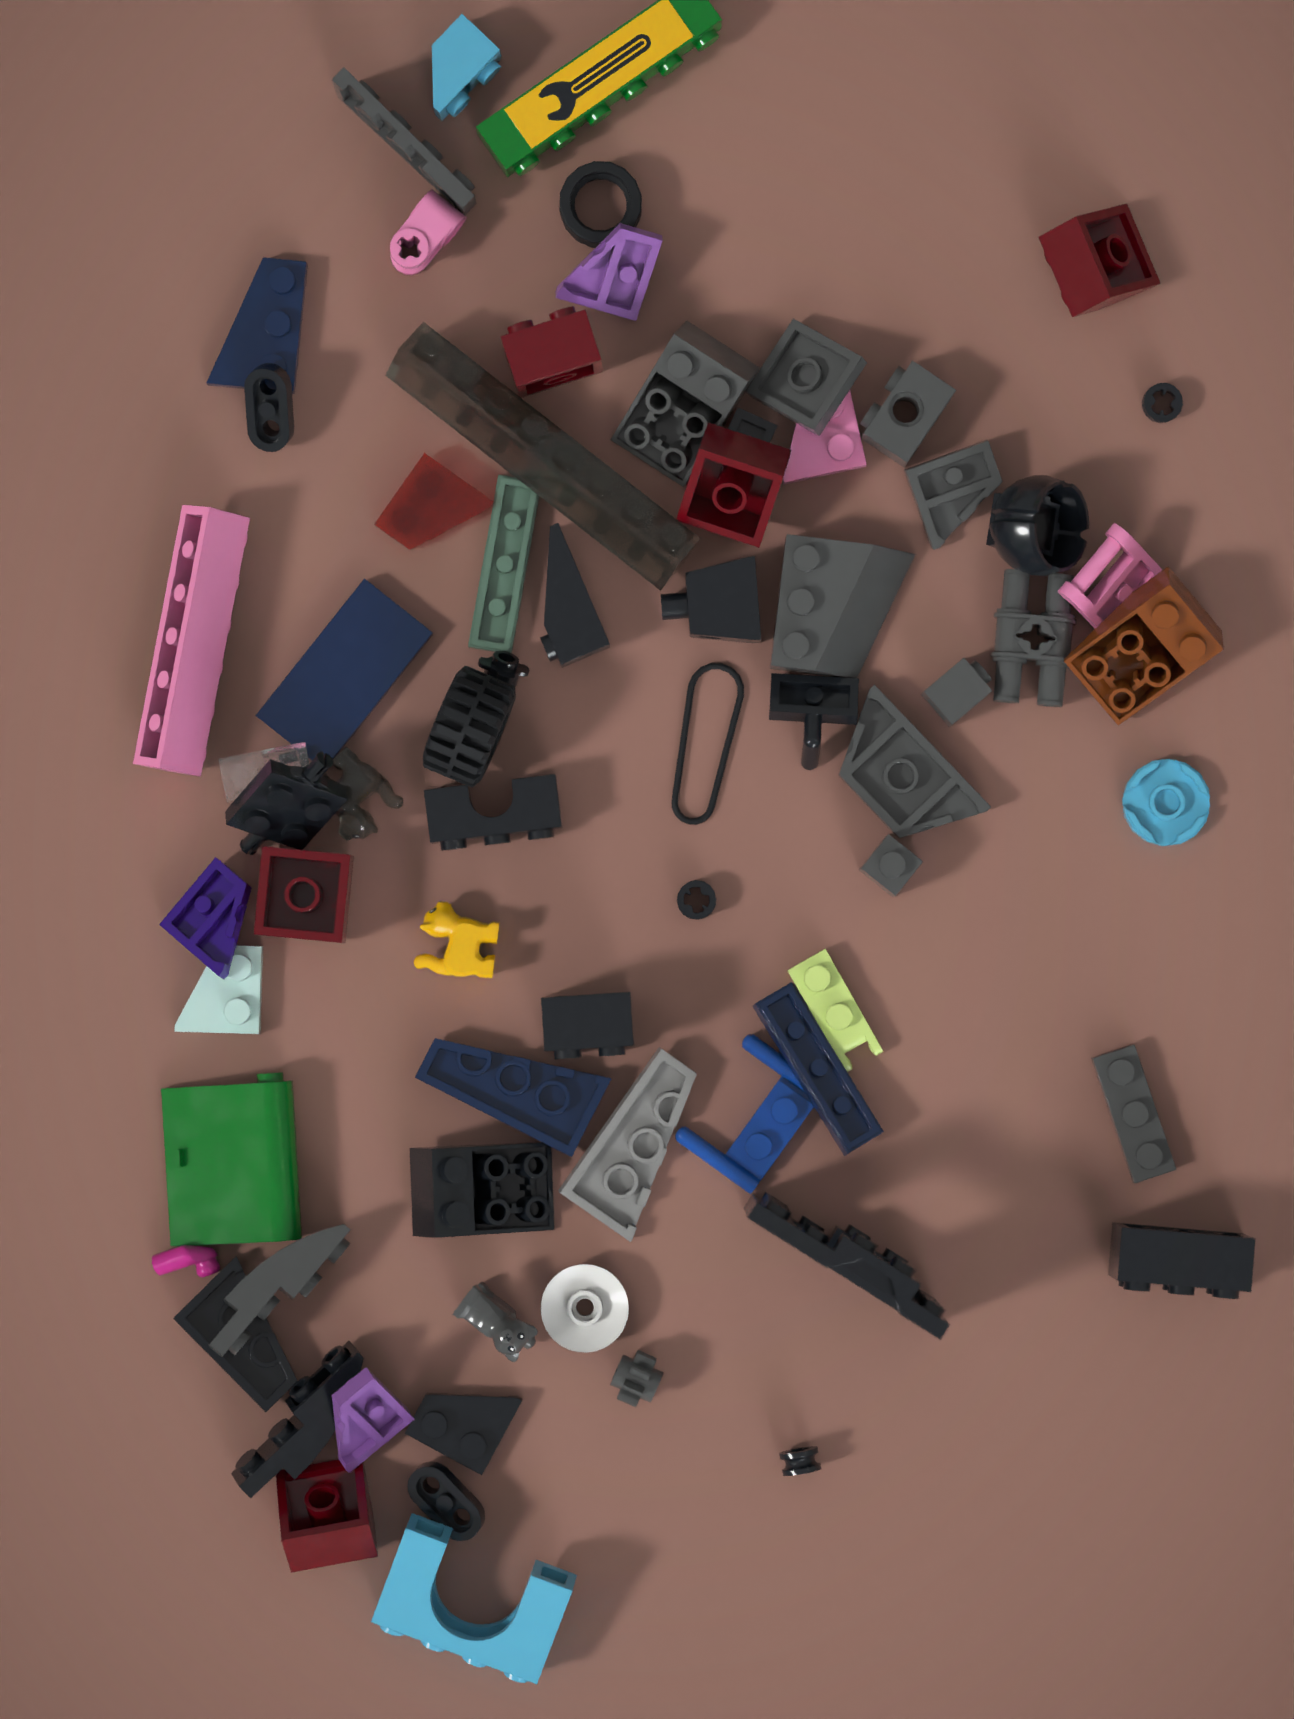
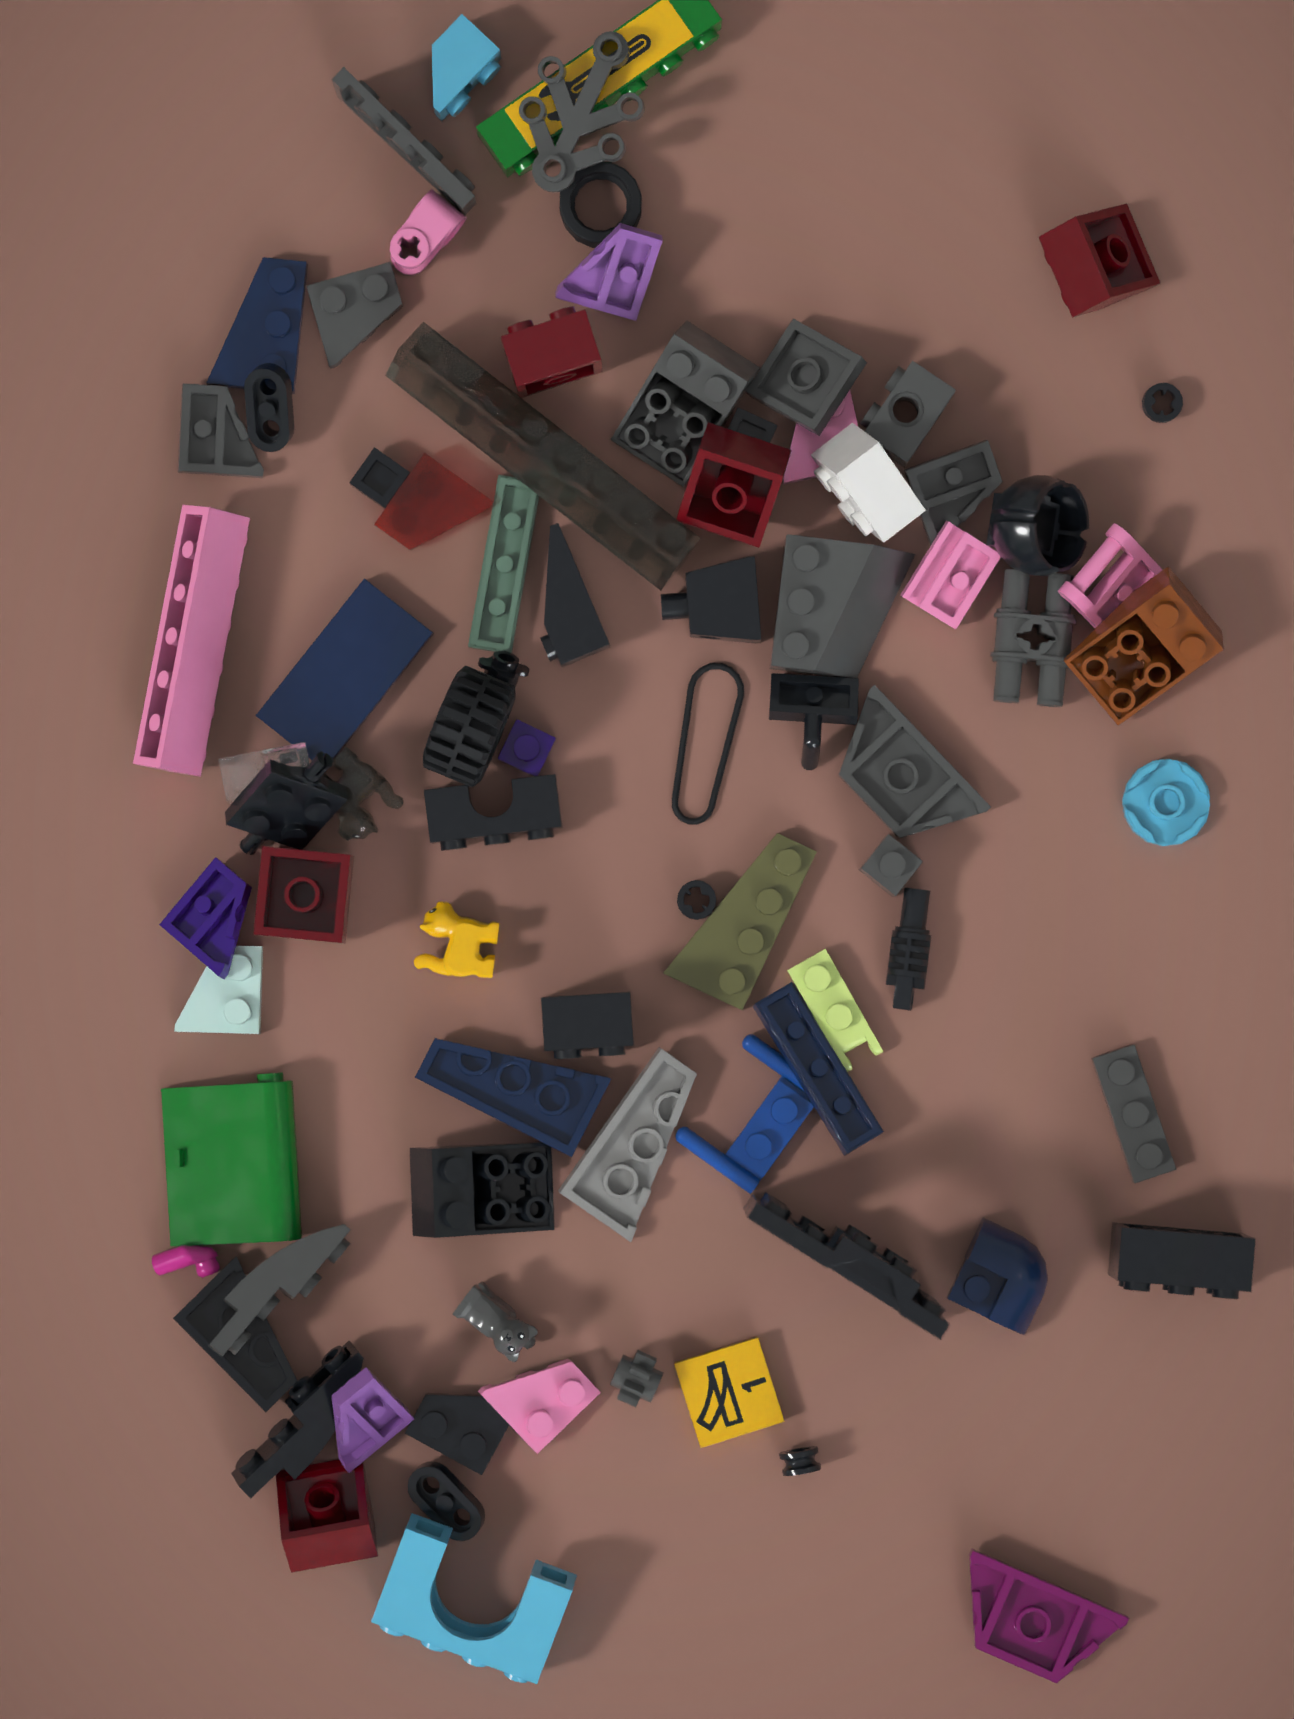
(213, 435): none -> dark grey wing
(353, 308): none -> dark grey wing
(379, 478): none -> black plate
(526, 748): none -> dark purple plate
(541, 1401): none -> bright pink wing
(578, 118): none -> dark grey plant
(580, 1331): white dish -> none
(729, 1392): none -> yellow tile
(741, 931): none -> olive wing
(866, 483): none -> white brick
(909, 949): none -> black hinge
(951, 575): none -> bright pink plate
(958, 690): dark grey brick -> none
(1001, 1277): none -> dark blue brick
(1034, 1620): none -> magenta wing

